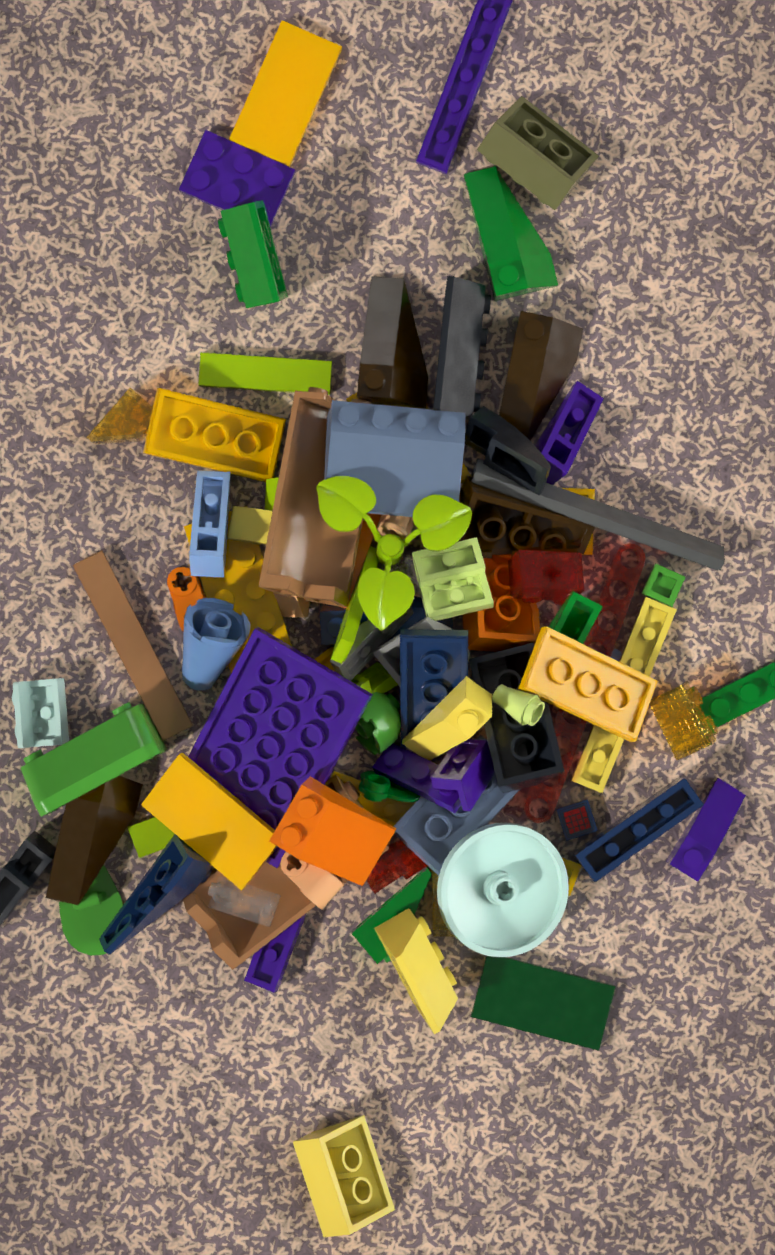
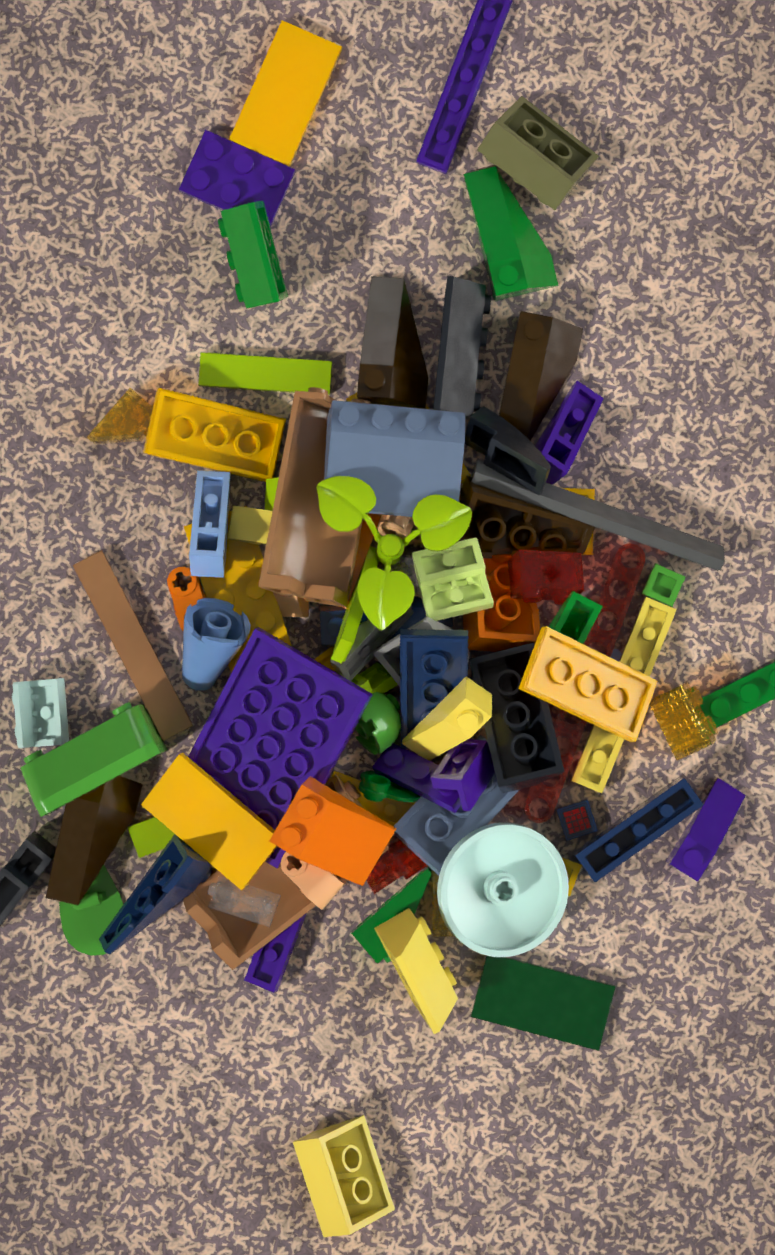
(521, 705): yellowish green cone -> none

